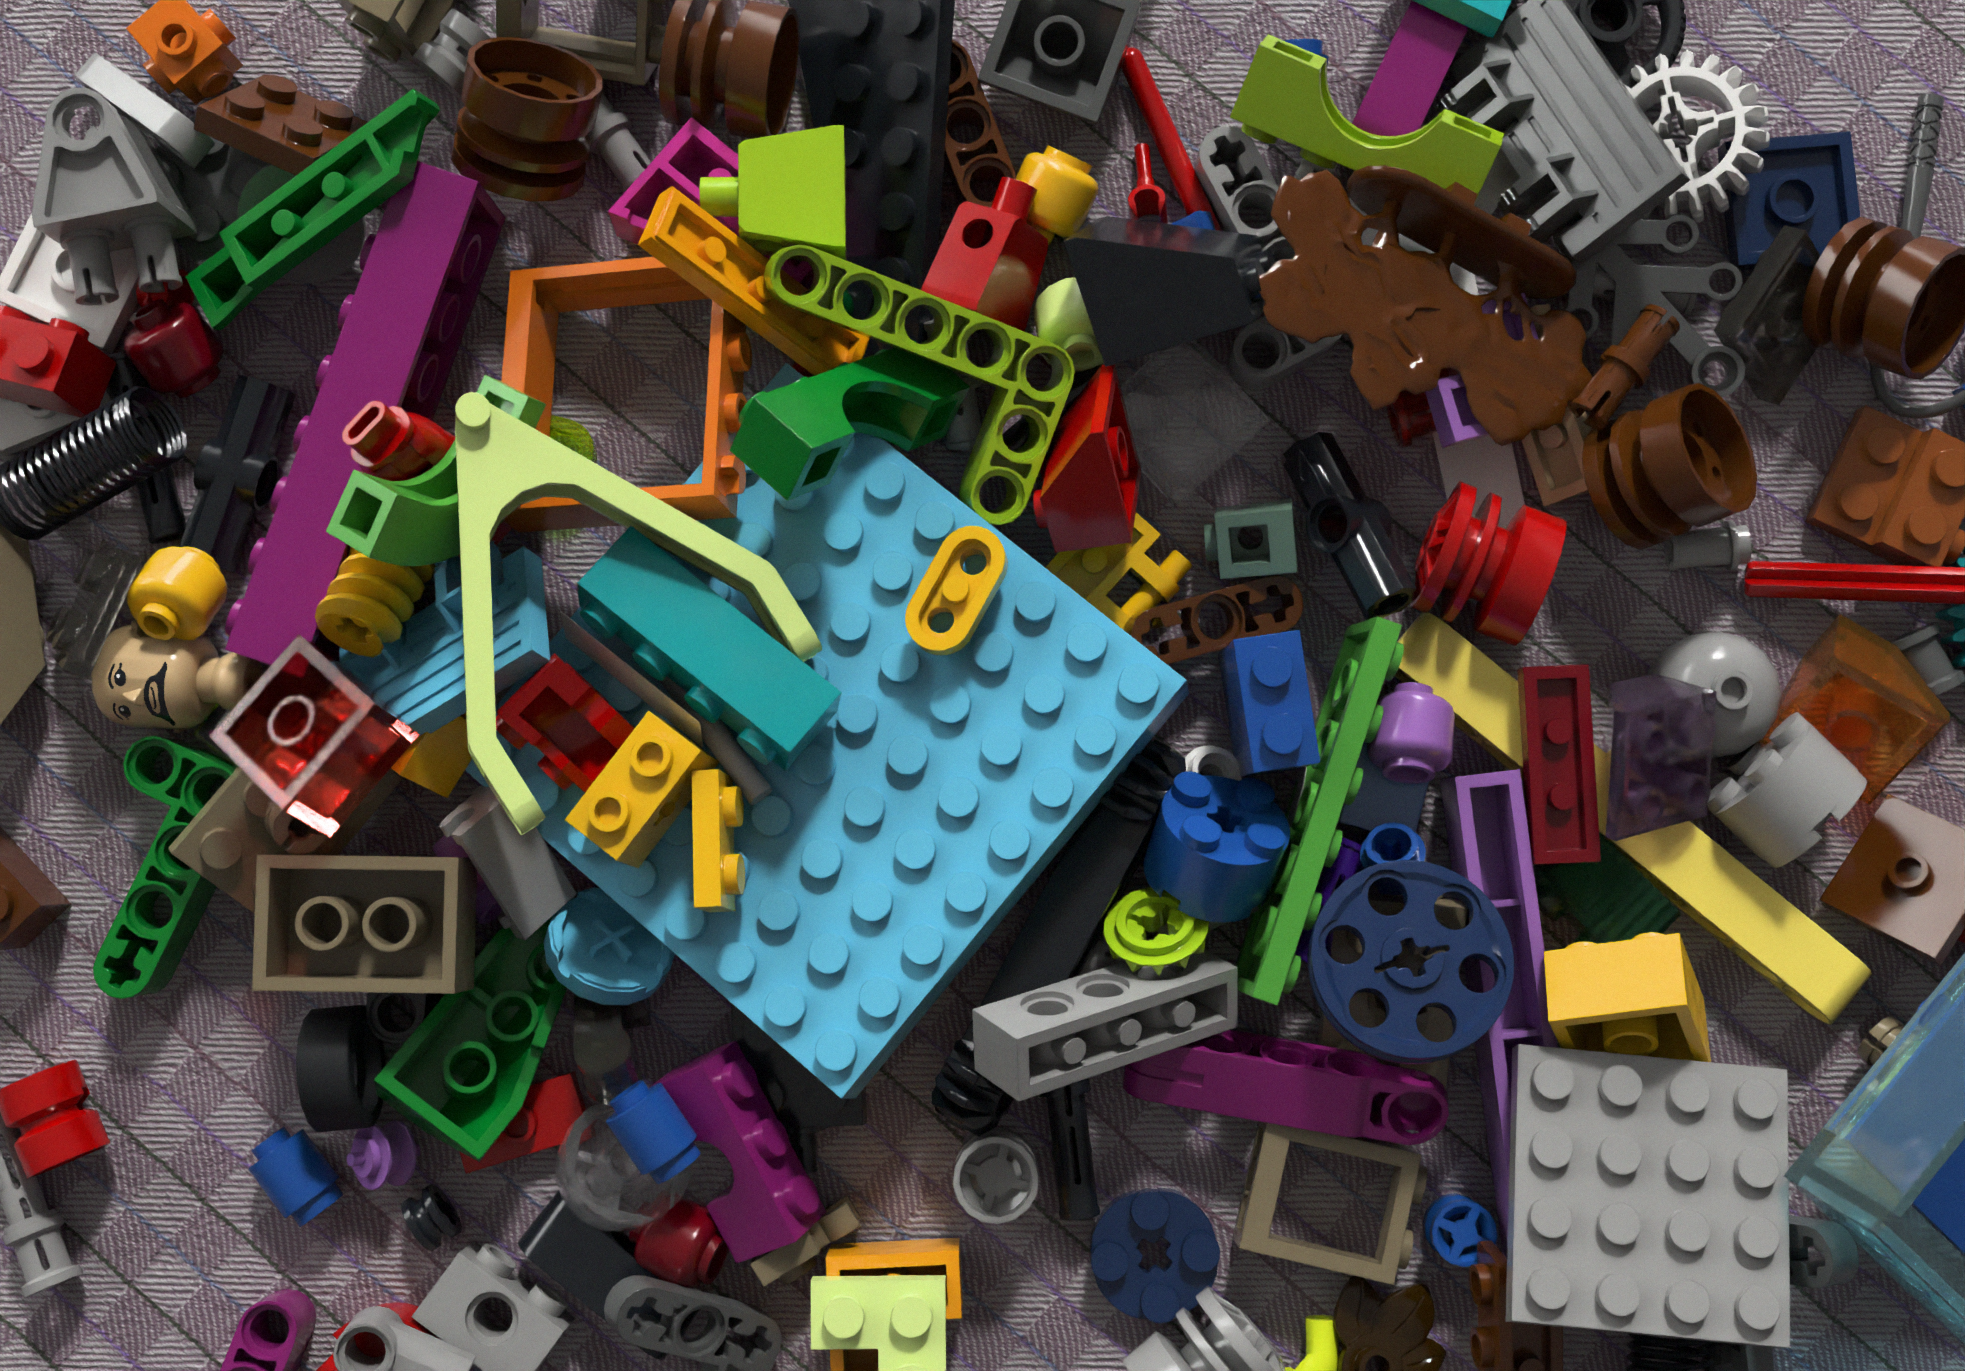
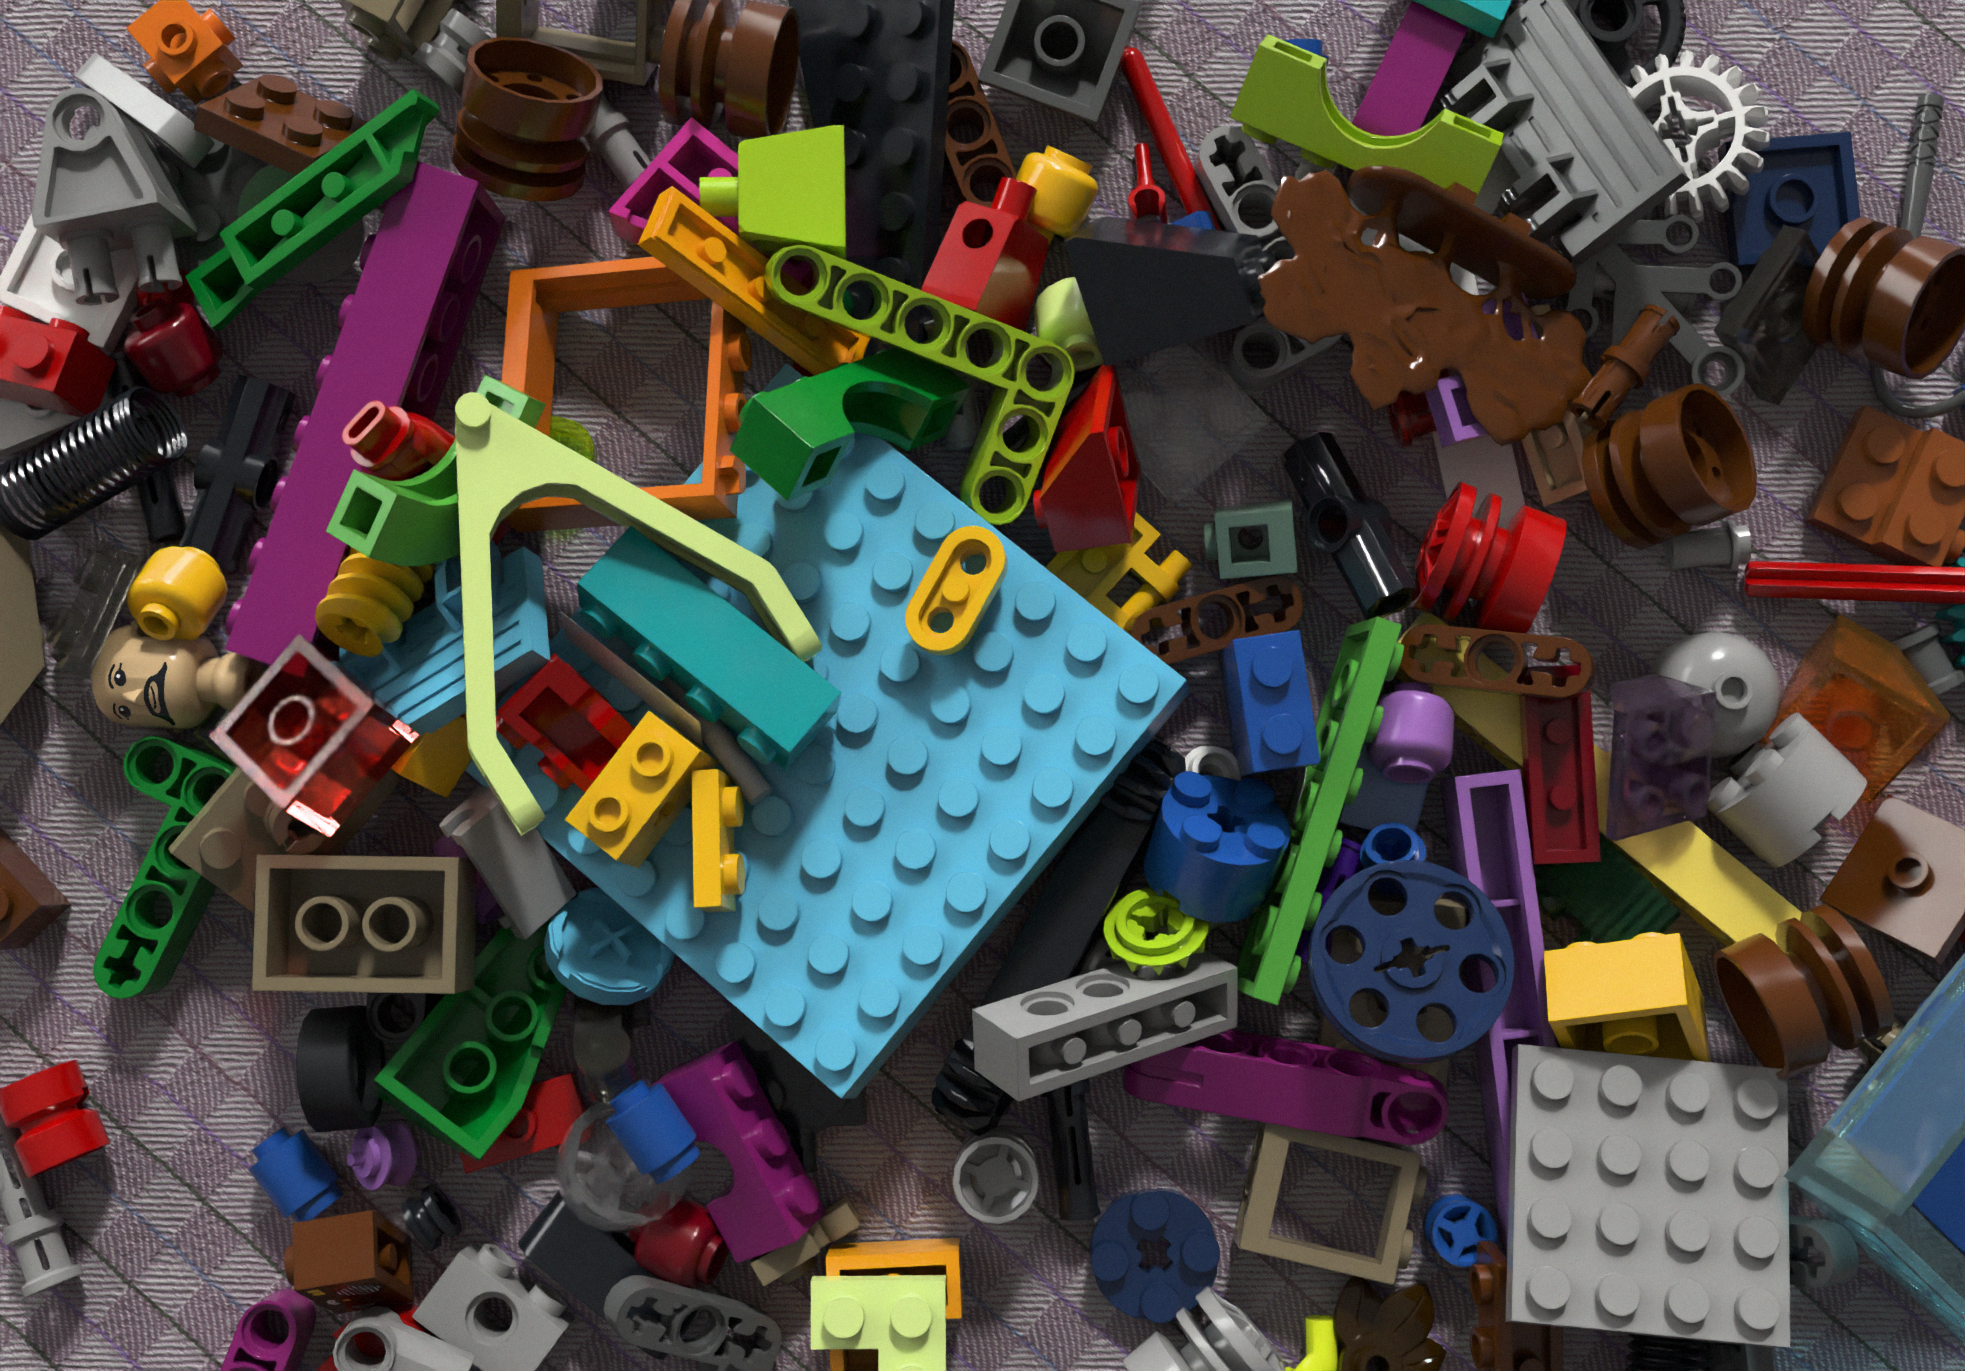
(350, 1262): none -> reddish brown brick
(1547, 650): none -> reddish brown beam
(1803, 991): none -> reddish brown wheel

